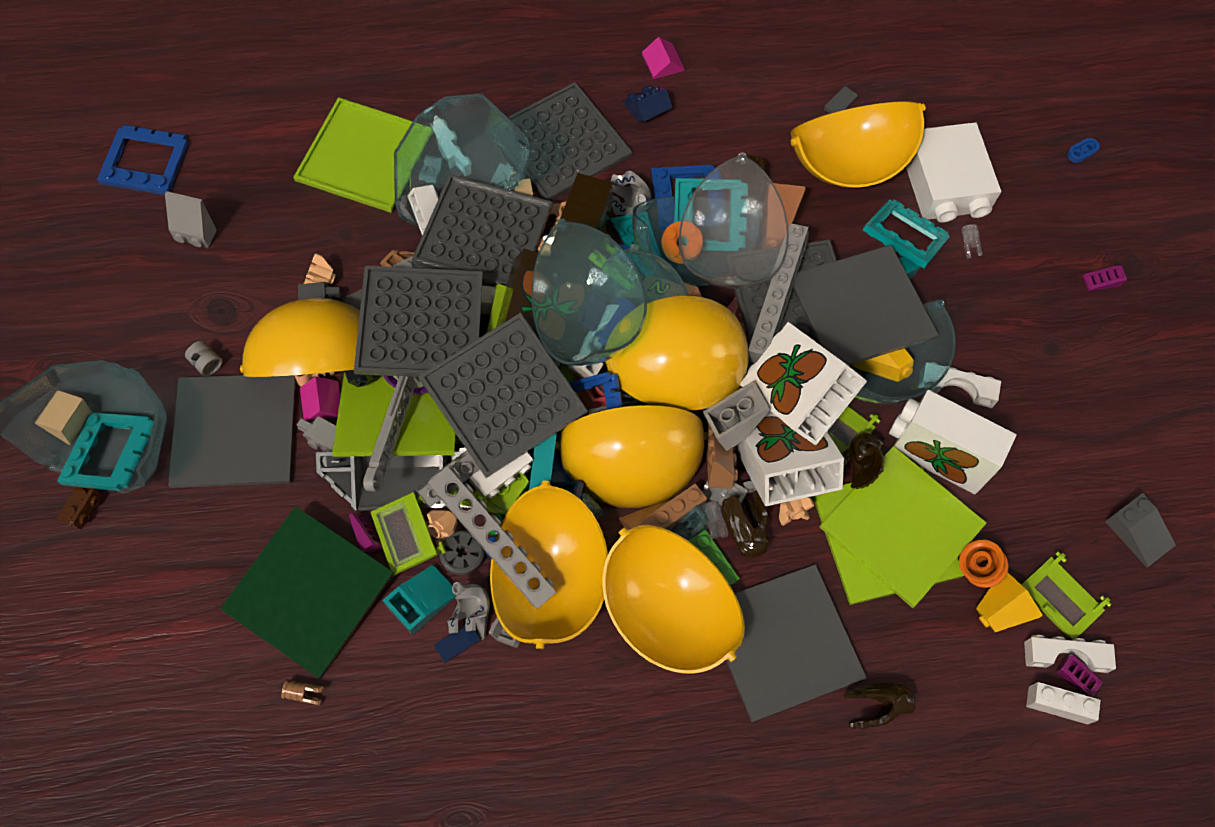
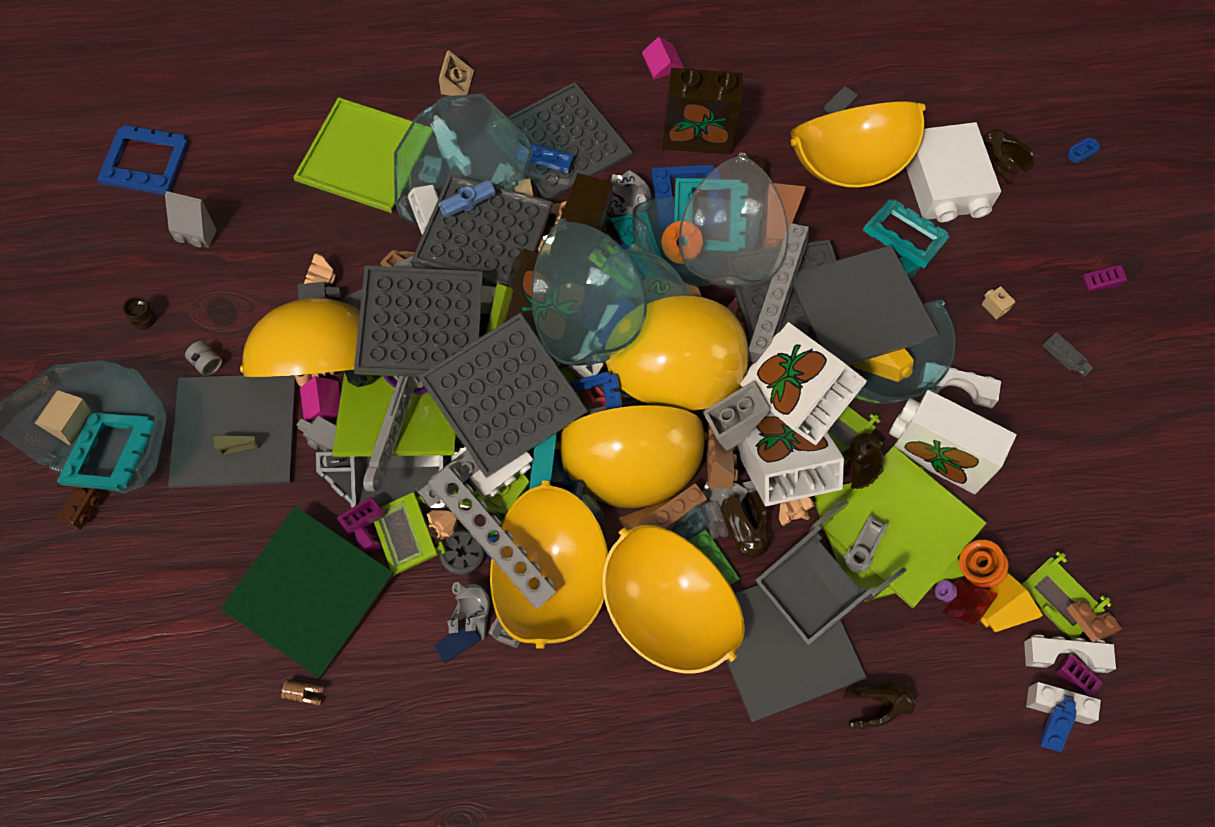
(139, 312): none -> dark brown wheel
(234, 444): none -> olive slope
(375, 515): none -> magenta slope
(420, 599): teal slope -> none
(455, 76): none -> tan slope
(466, 198): none -> medium blue piece
(551, 158): none -> blue plate
(648, 102): dark blue slope -> none
(702, 110): none -> dark brown brick
(813, 587): none -> dark grey piece
(865, 545): none -> light grey piece
(946, 591): none -> medium lavender tile
(969, 603): none -> clear red hinge
(971, 239): clear hinge -> none
(998, 302): none -> tan brick
(1005, 146): none -> dark brown hair
(1059, 725): none -> blue hinge
(1067, 354): none -> dark grey hinge
(1094, 626): none -> nougat plate
(1142, 530): dark grey slope -> none

